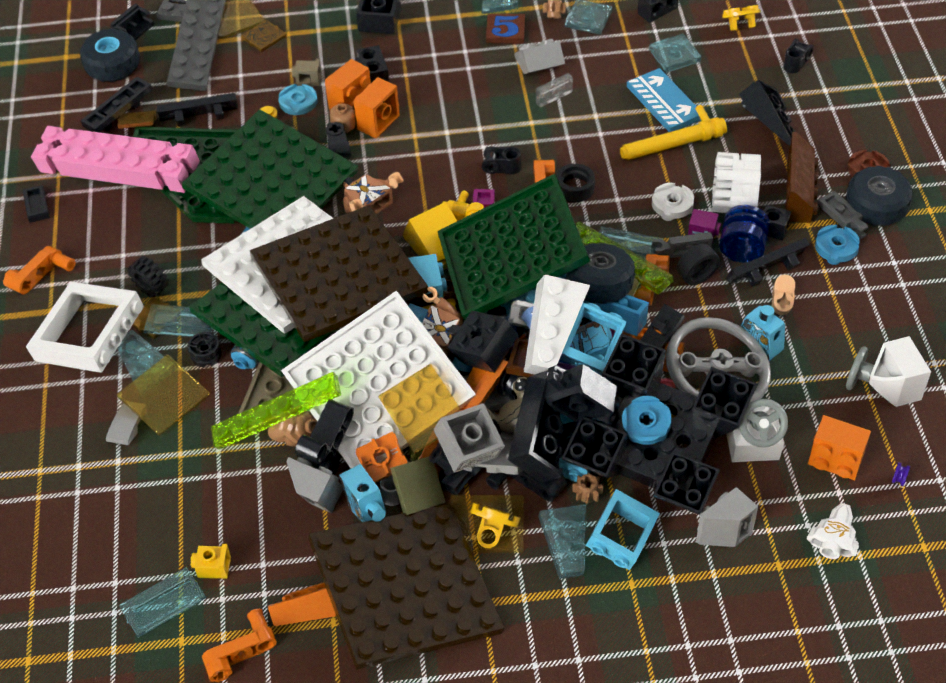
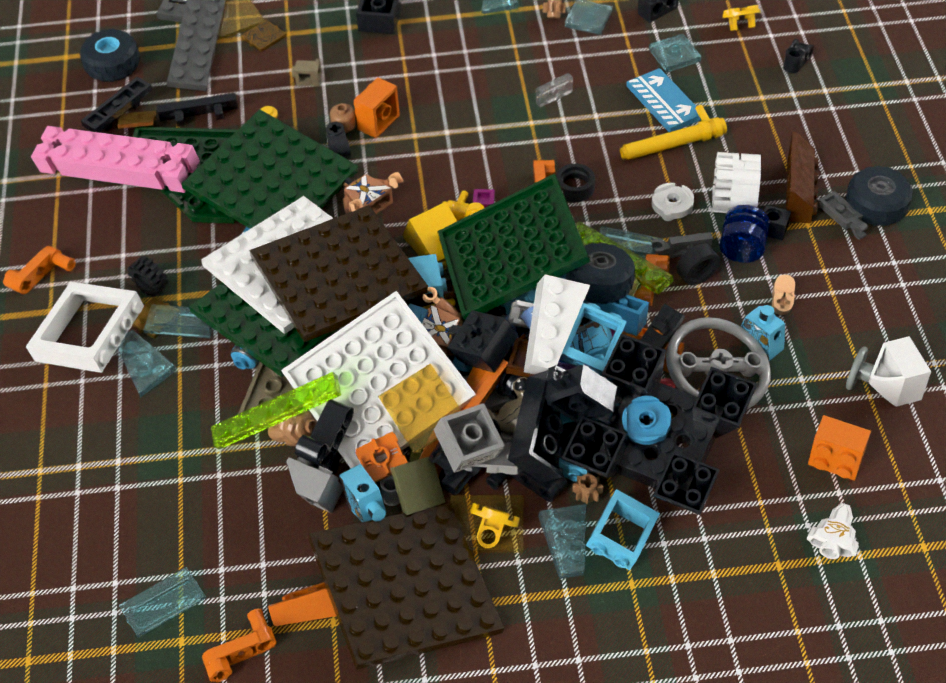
(36, 204): black tile -> none
(123, 426): light grey slope -> none
(133, 21): black hinge -> none
(163, 394): clear yellow piece -> none
(204, 349): black wheel -> none
(211, 561): yellow brick -> none
(297, 99): medium azure tile -> none
(347, 83): orange brick -> none
(374, 60): black brick -> none
(504, 160): black piece -> none
(505, 28): copper tile -> none
(539, 57): light grey slope -> none
(704, 222): magenta brick -> none
(727, 520): light grey slope -> none
(752, 269): black hinge -> none
(759, 433): piece -> none
(769, 108): black wedge -> none
(837, 253): dark azure plate -> none
(863, 159): copper tile -> none
(901, 474): dark purple bush -> none

